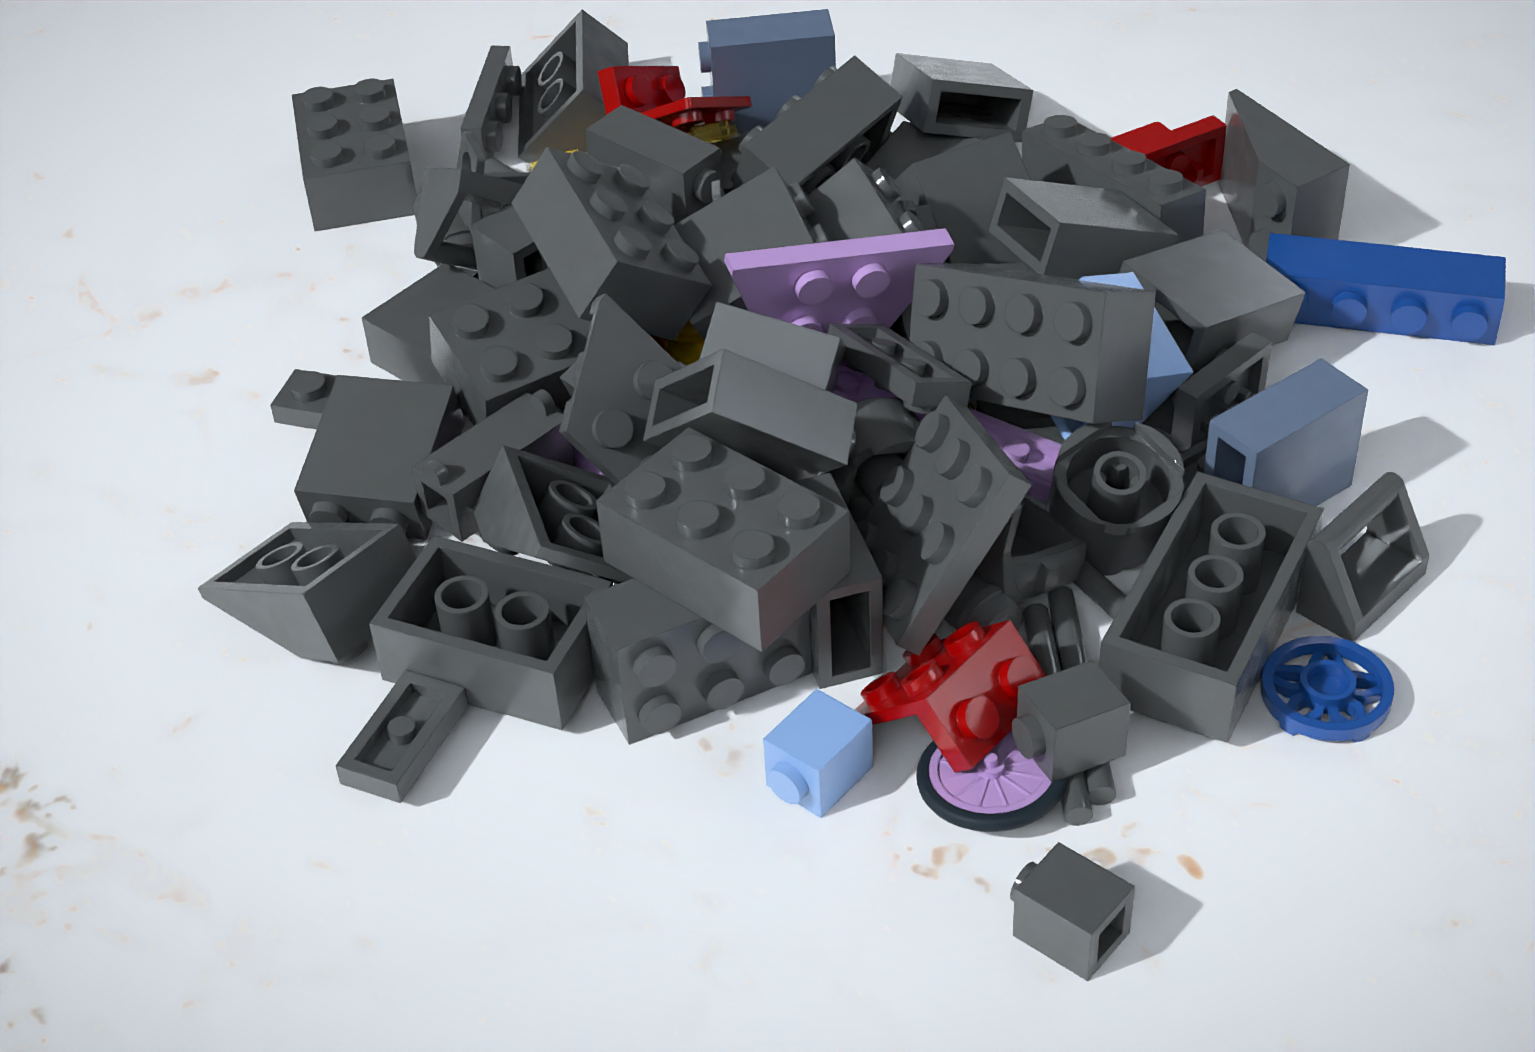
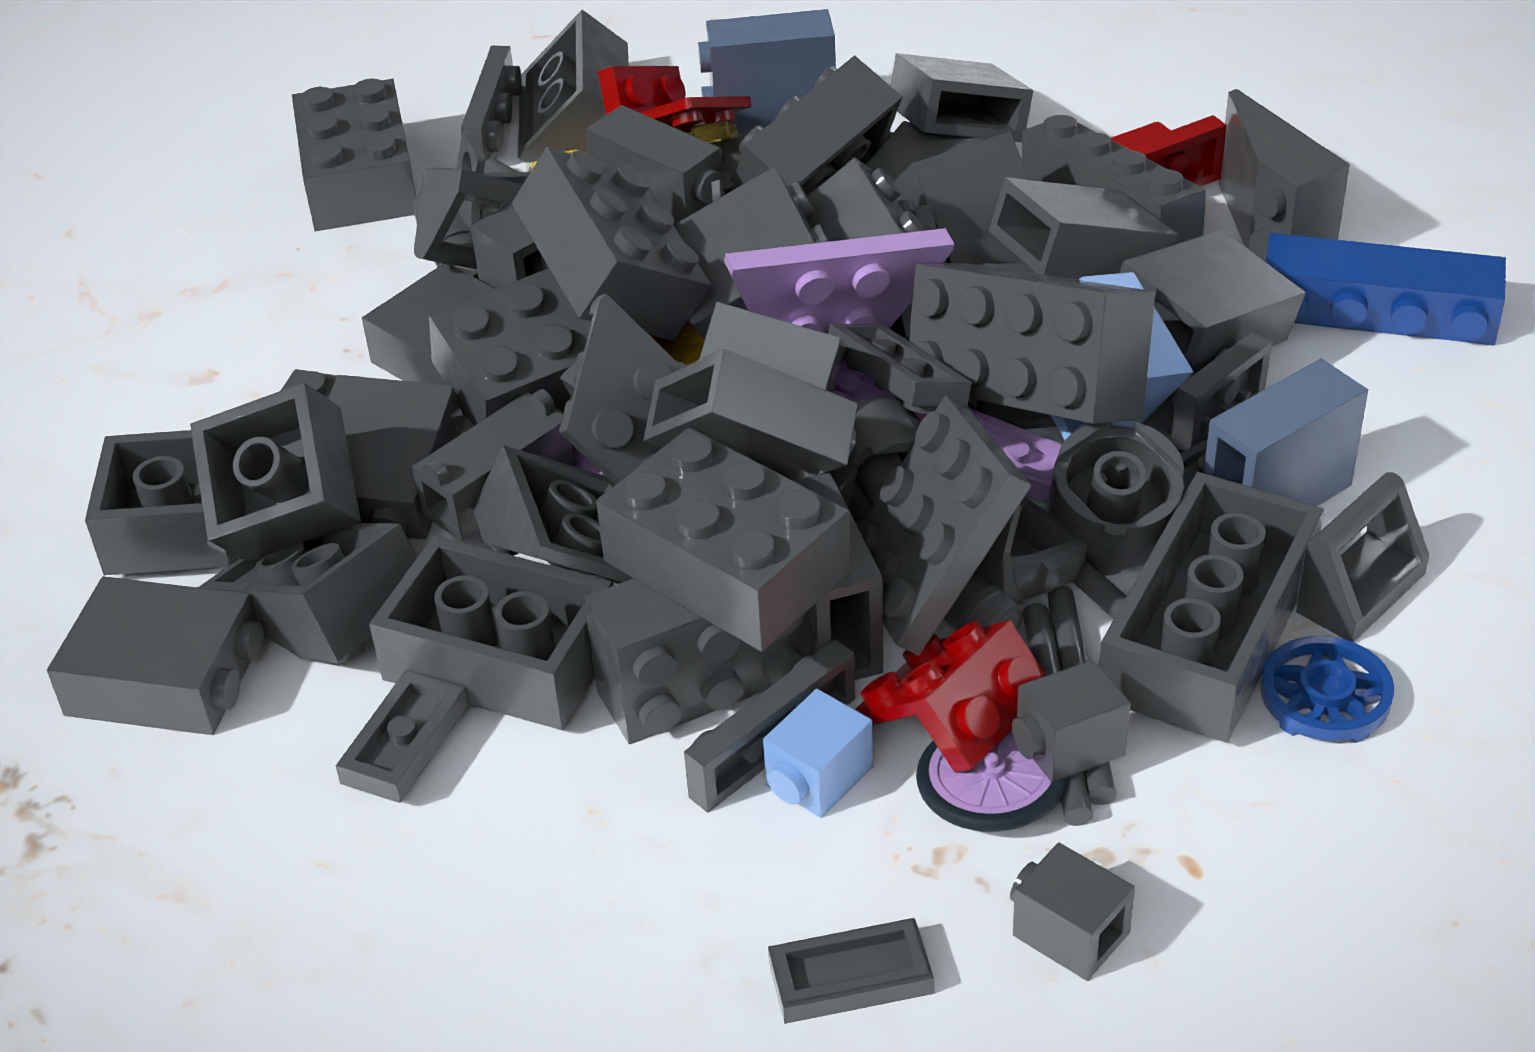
(149, 506): none -> dark grey brick
(156, 655): none -> dark grey brick
(274, 472): none -> dark grey brick
(734, 750): none -> dark grey plate
(850, 970): none -> dark grey tile

